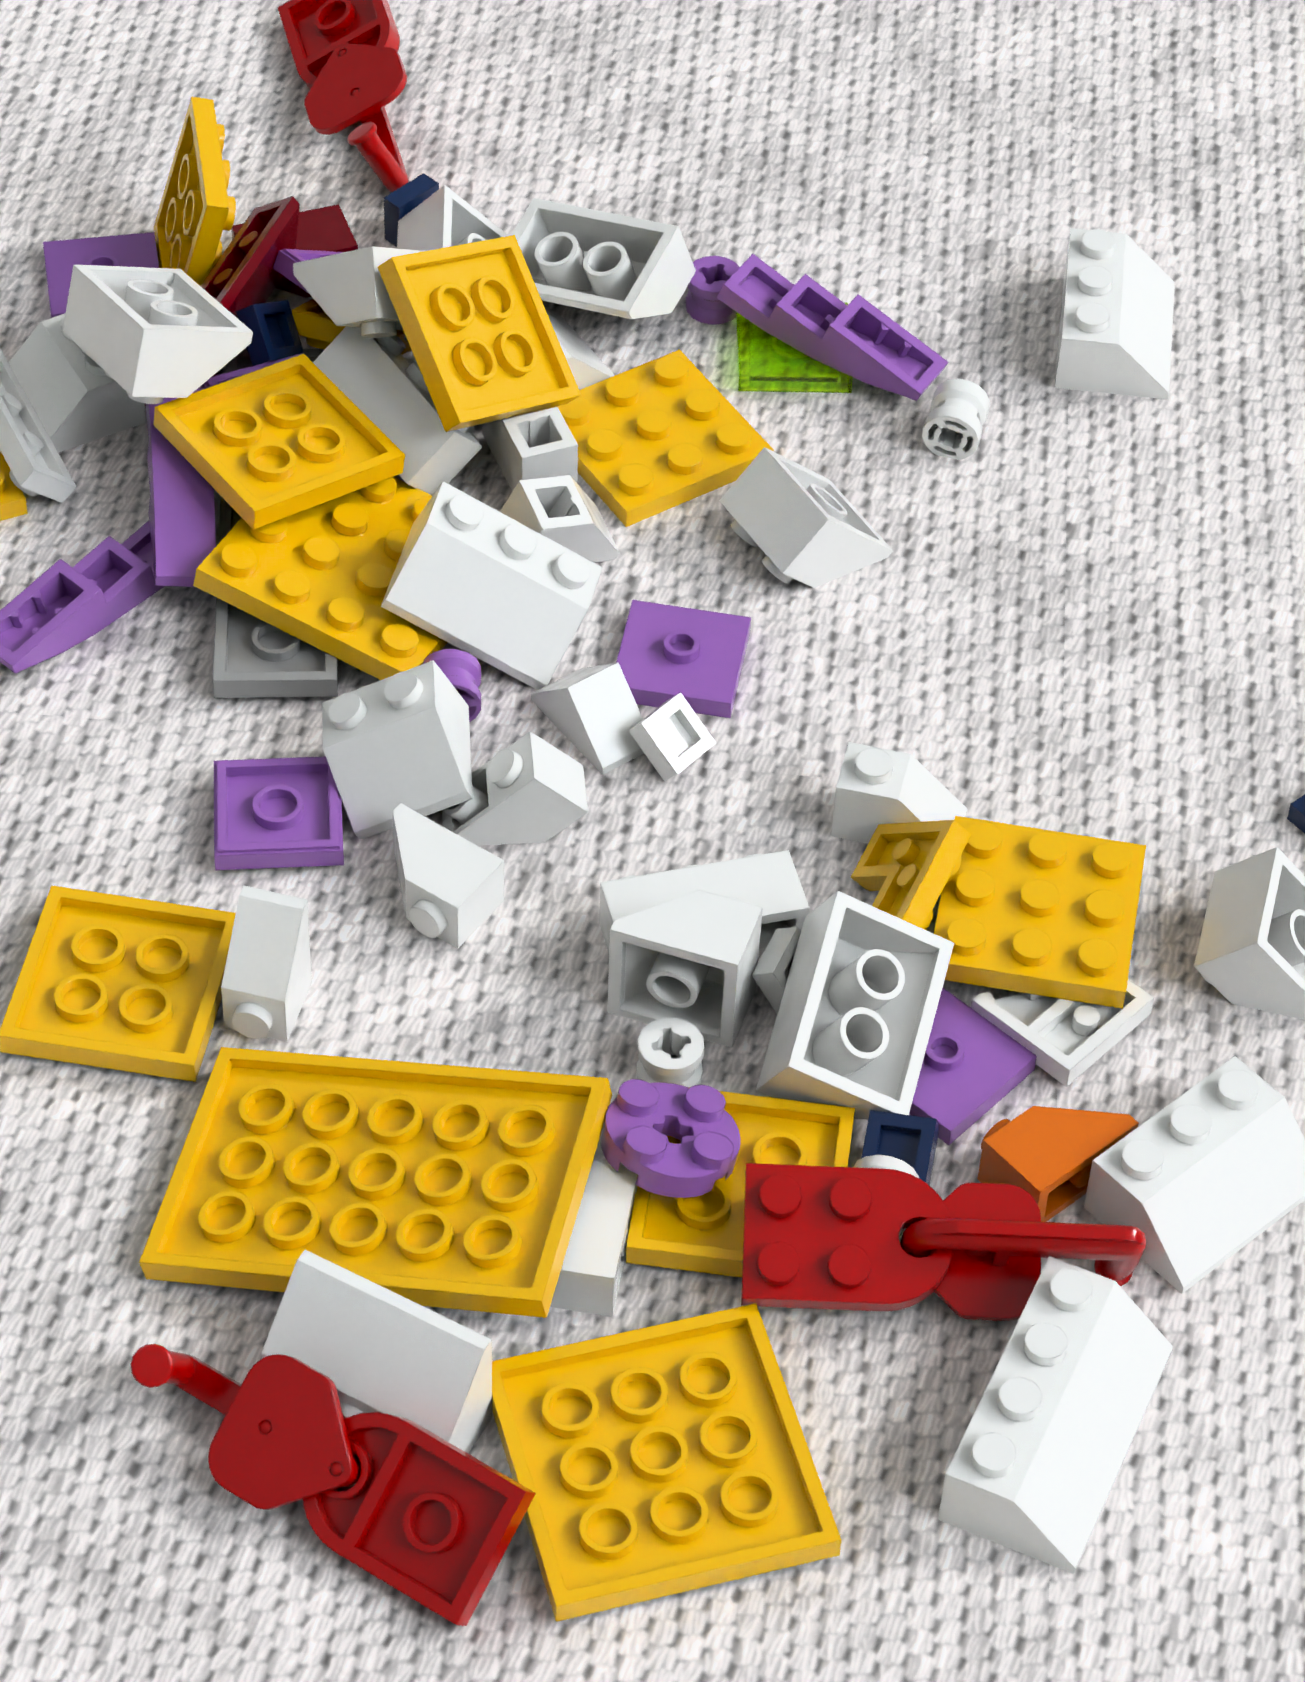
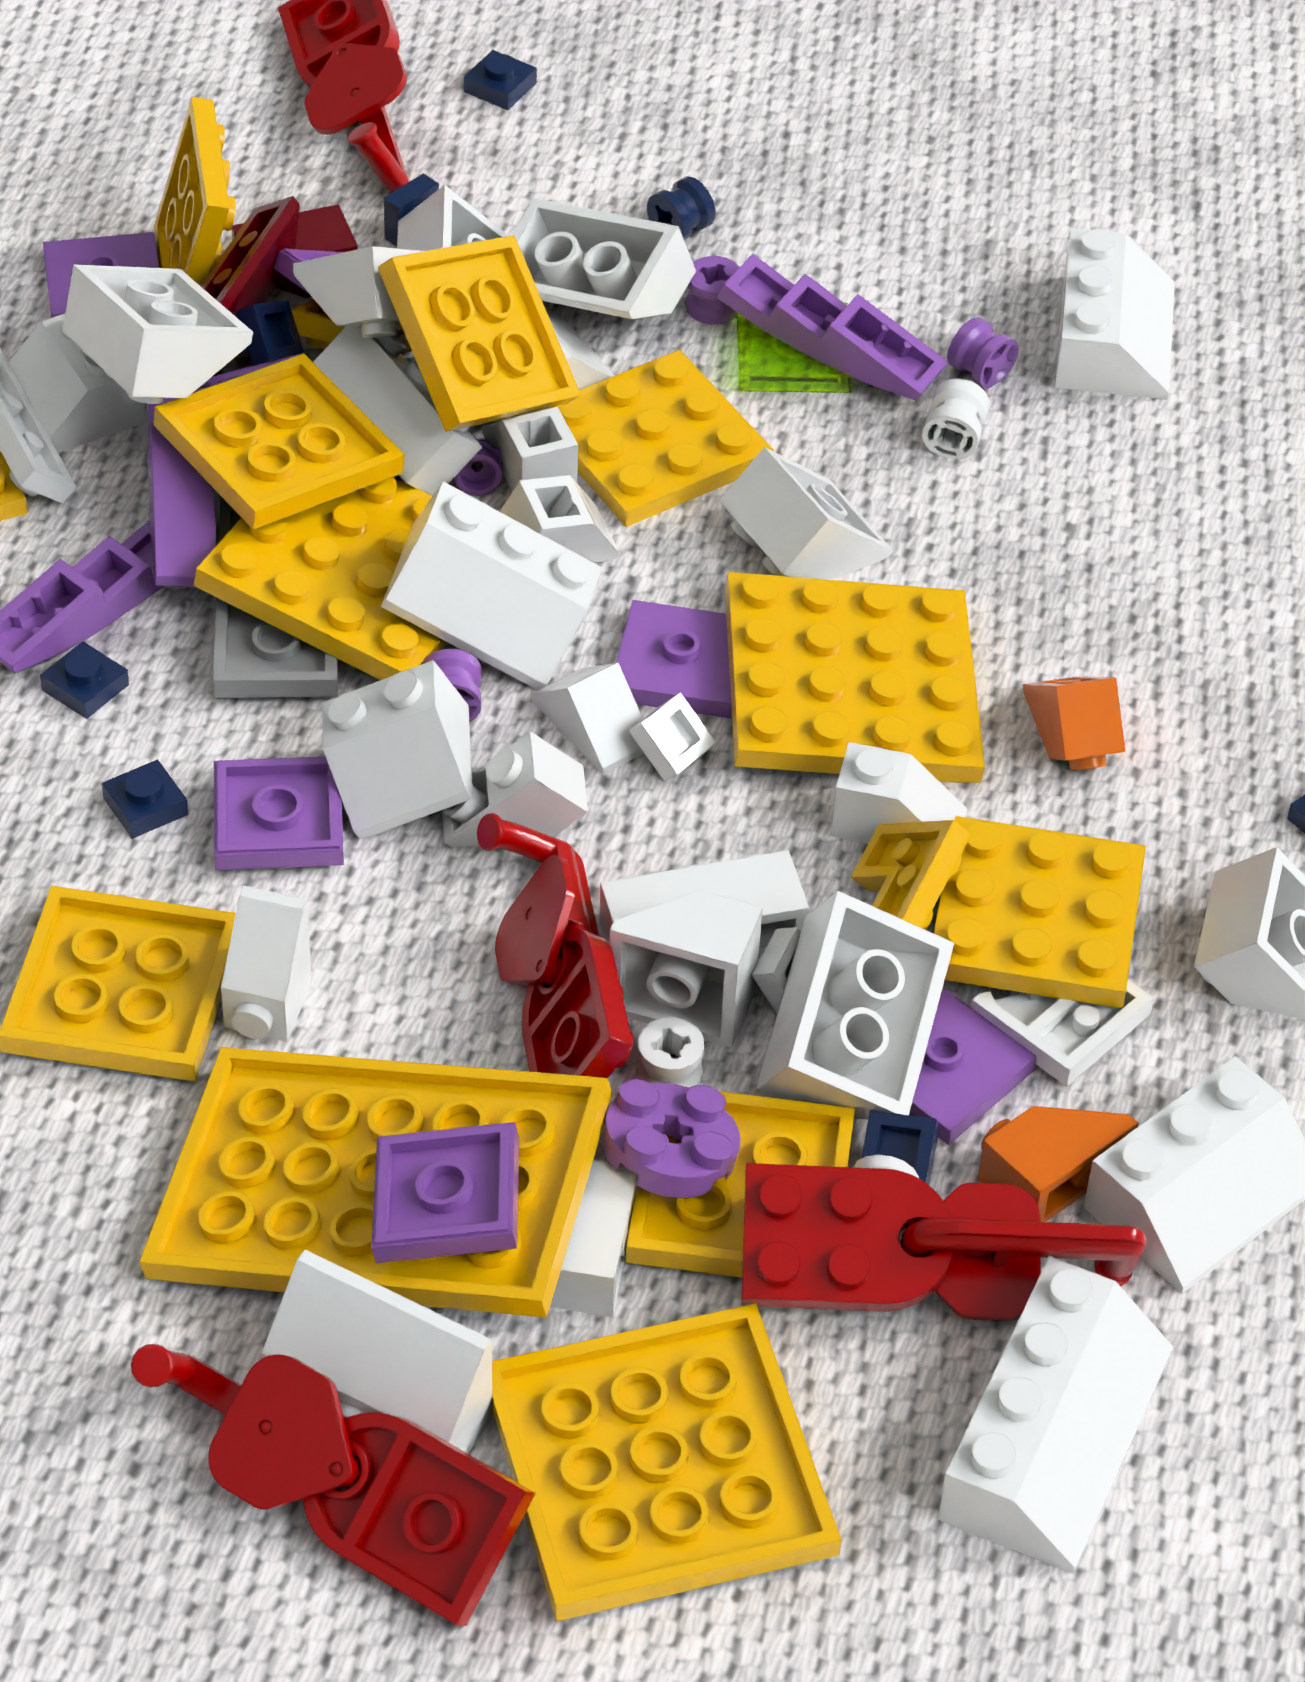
(84, 680): none -> dark blue plate
(145, 798): none -> dark blue plate
(444, 878): white slope -> none
(446, 1192): none -> medium lavender plate
(485, 479): none -> medium lavender plate
(500, 79): none -> dark blue plate
(551, 940): none -> red plate
(684, 206): none -> dark blue wheel
(854, 666): none -> yellow plate
(982, 352): none -> medium lavender wheel
(1077, 719): none -> orange slope

